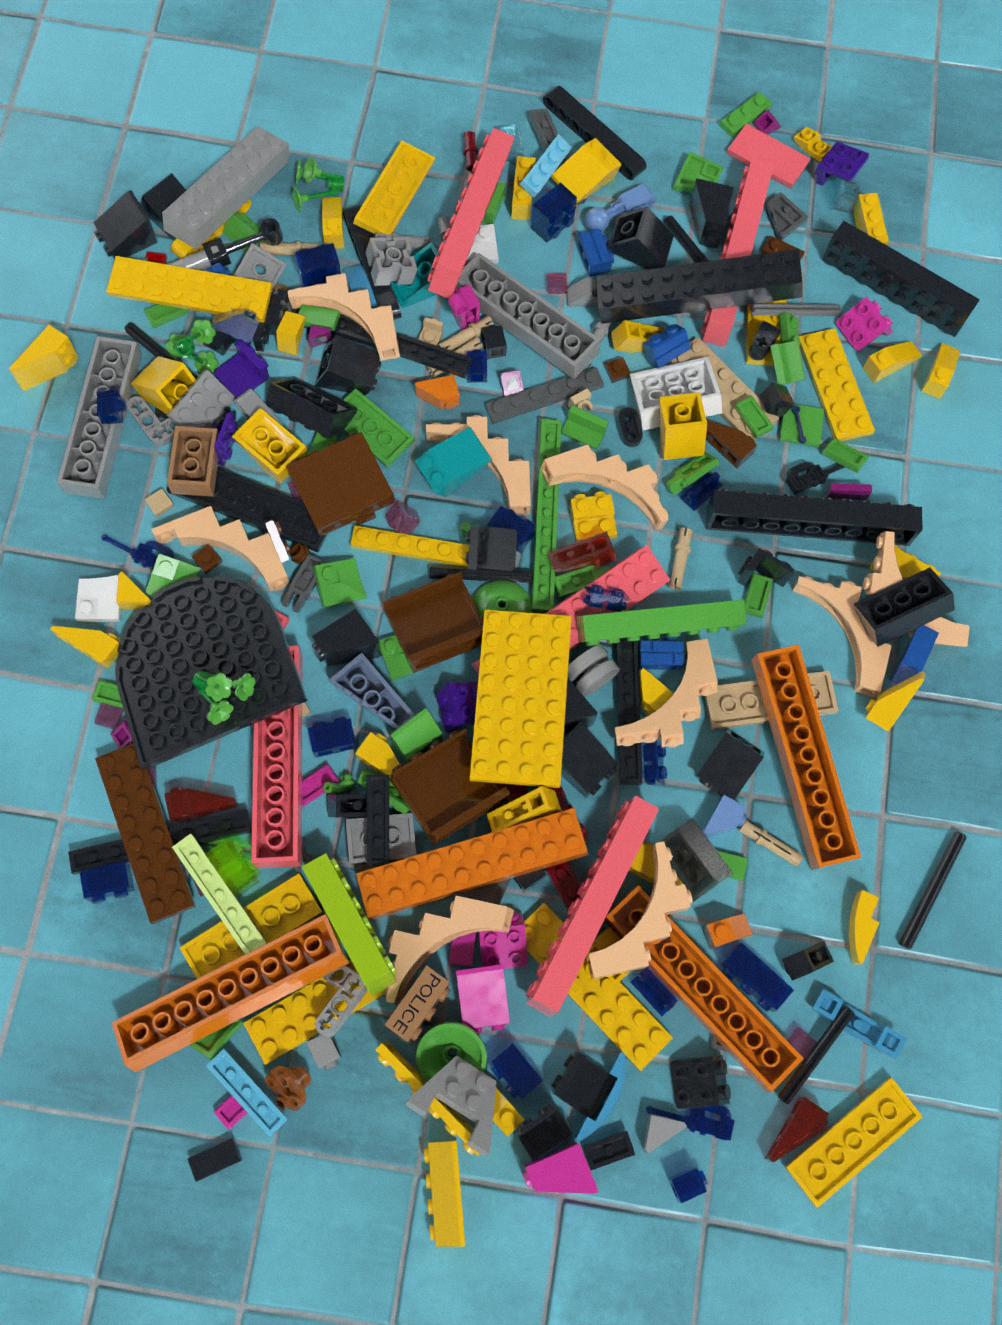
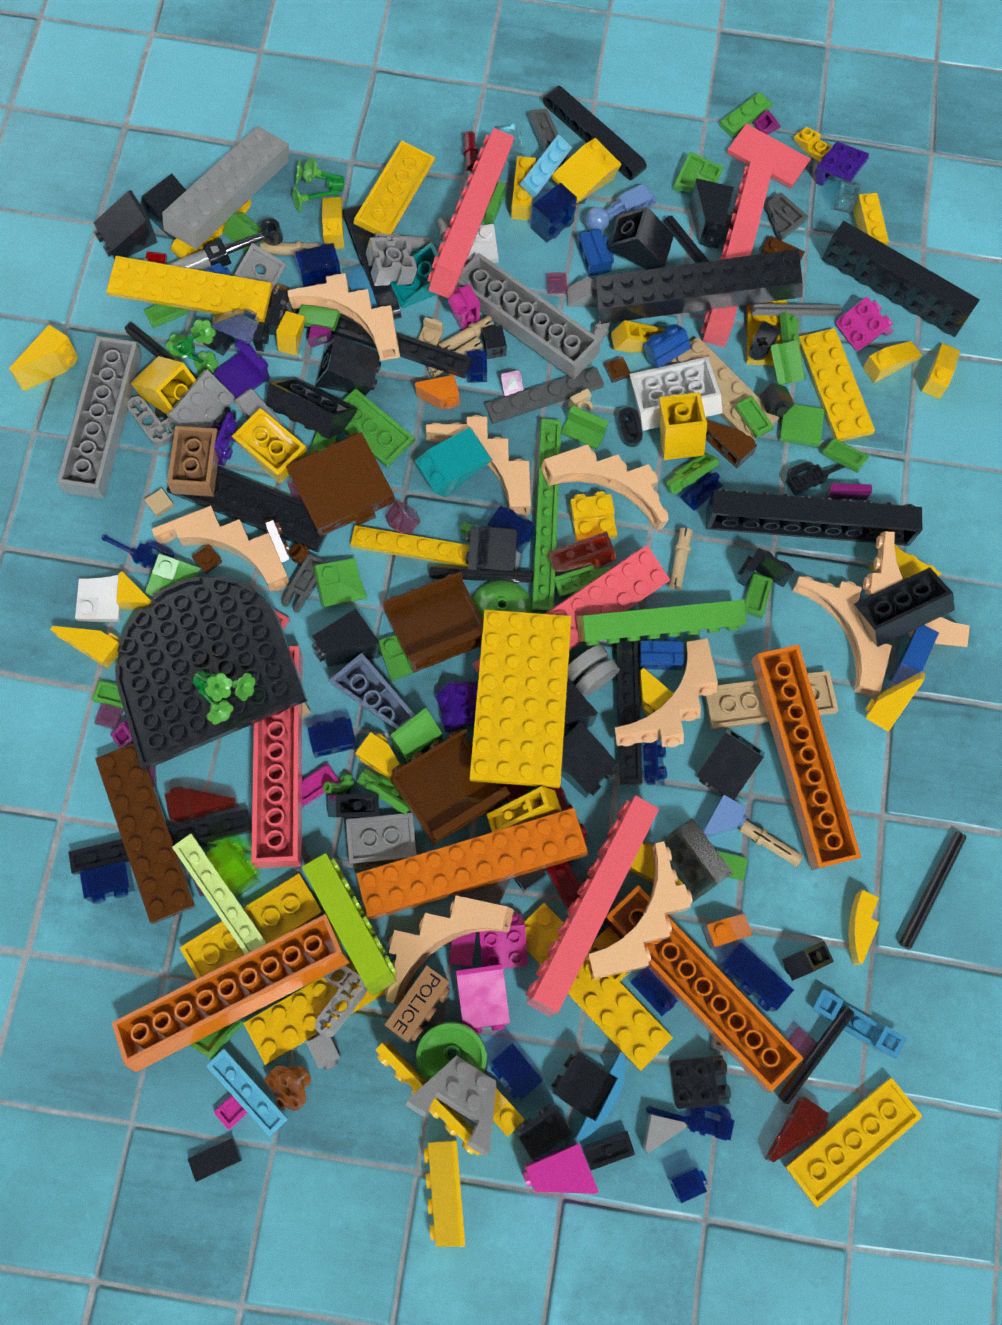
(110, 407): clear blue brick -> none
(377, 819): black tile -> none
(614, 598): clear blue hinge -> none
(795, 410): dark blue hinge -> none

